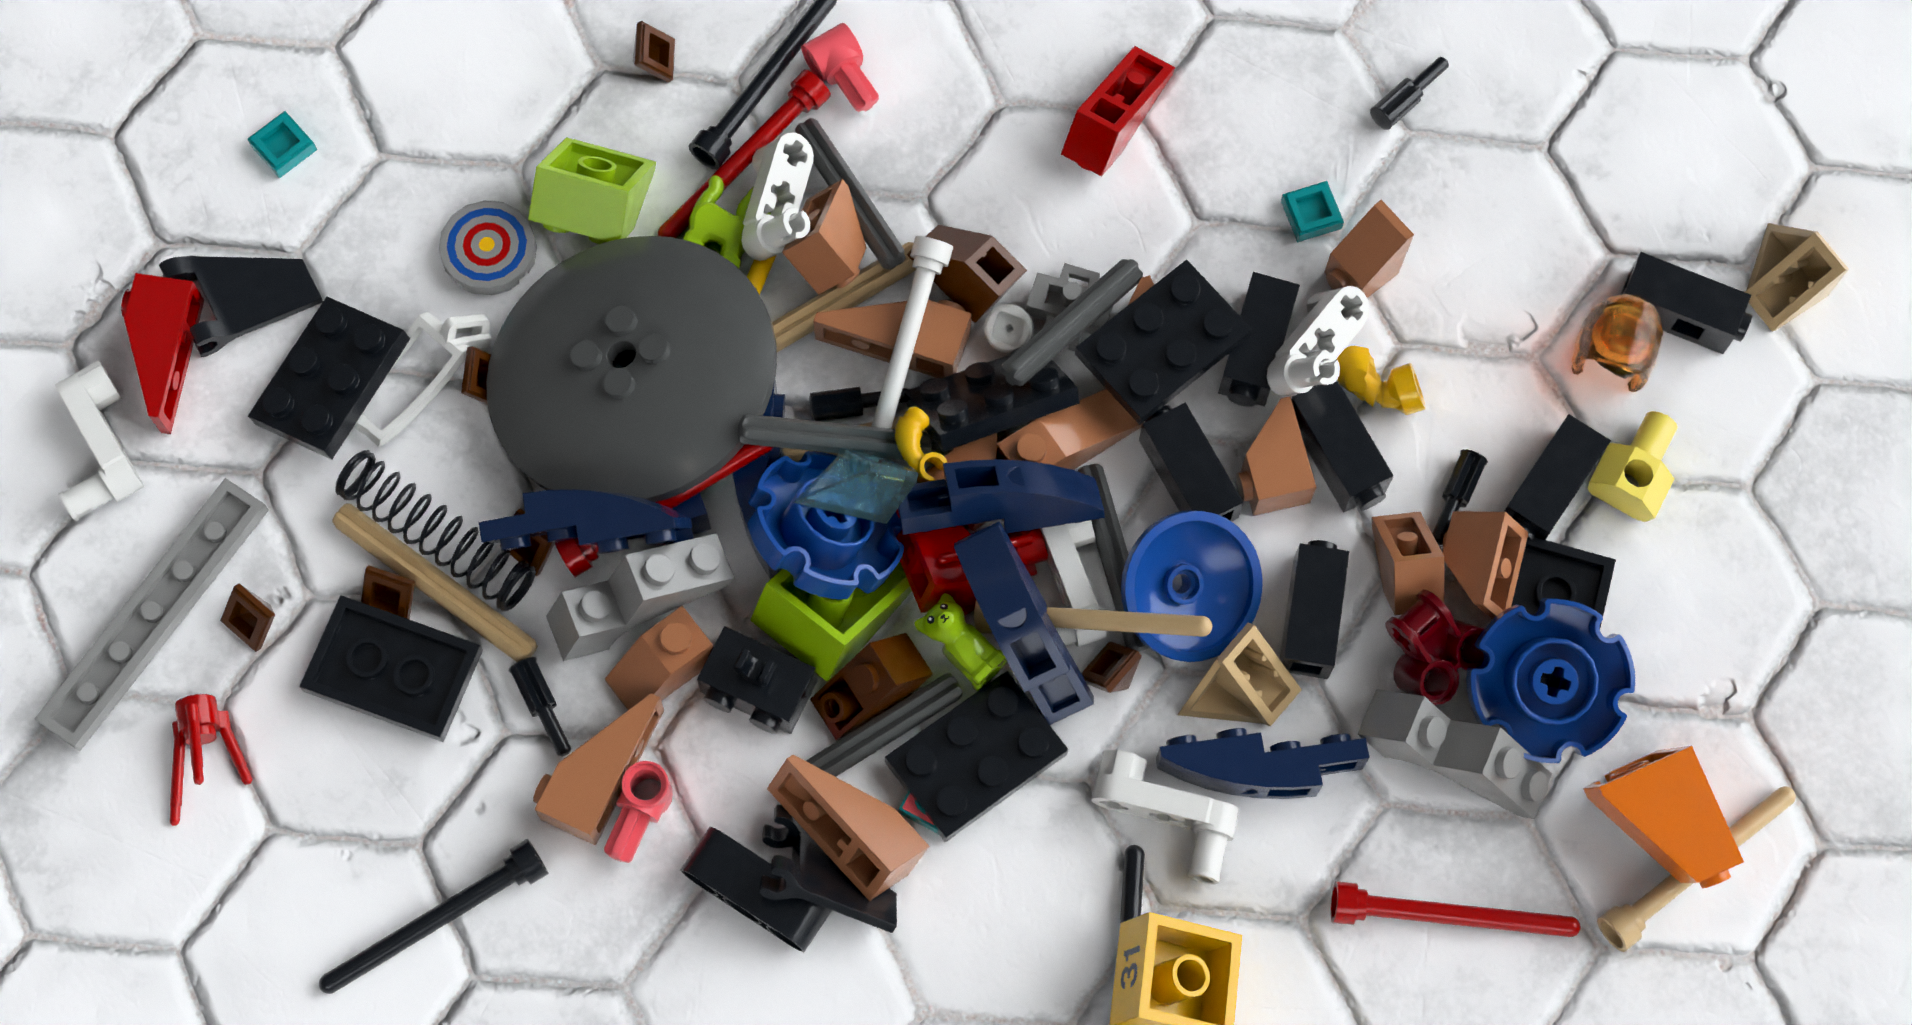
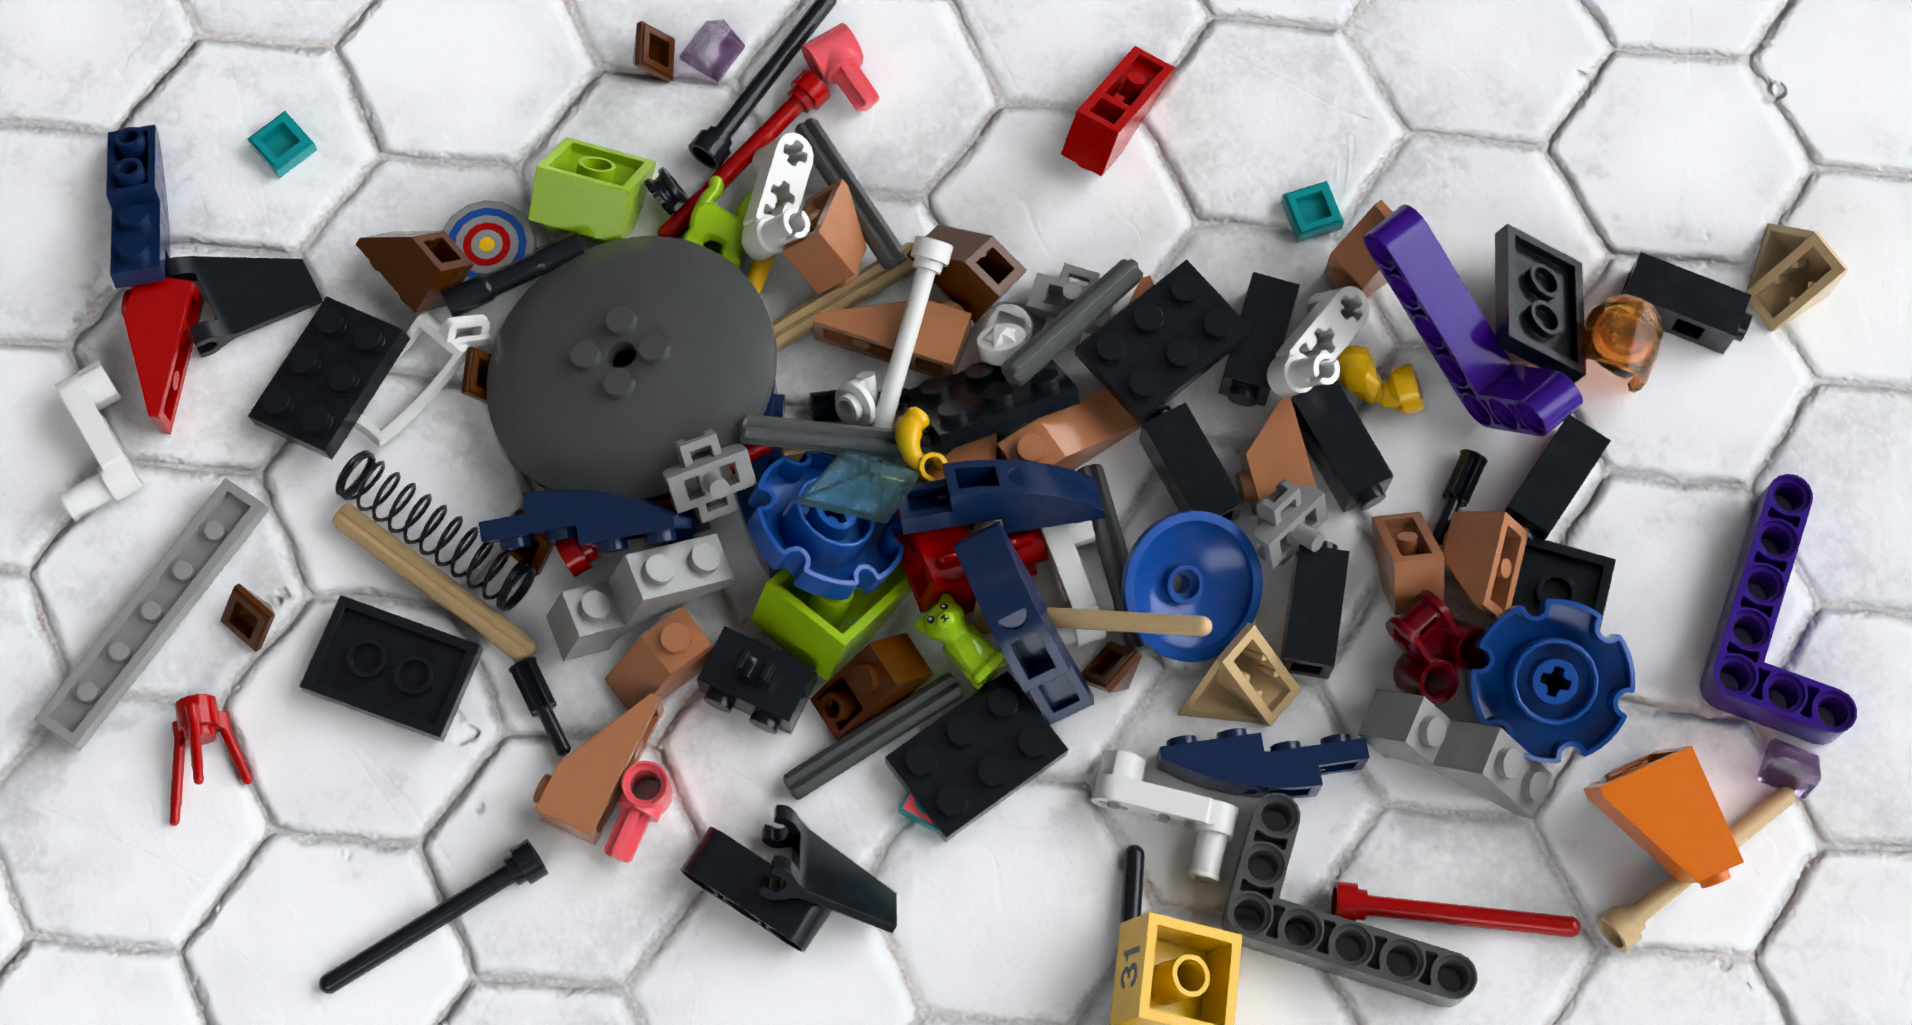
(138, 207): none -> dark blue slope
(388, 591): reddish brown slope -> none
(417, 264): none -> reddish brown slope
(485, 288): none -> black piece
(667, 189): none -> black bush
(712, 474): none -> light grey piece
(713, 49): none -> clear purple slope
(853, 828): nougat slope -> none
(858, 399): none -> white plate
(1000, 342): none -> white tile
(1288, 520): none -> light grey piece
(1327, 928): none -> dark grey beam
(1405, 95): black axle -> none
(1460, 337): none -> dark purple beam
(1539, 303): none -> black plate
(1642, 462): light yellow piece -> none
(1759, 620): none -> dark purple beam
(1789, 767): none -> clear purple slope

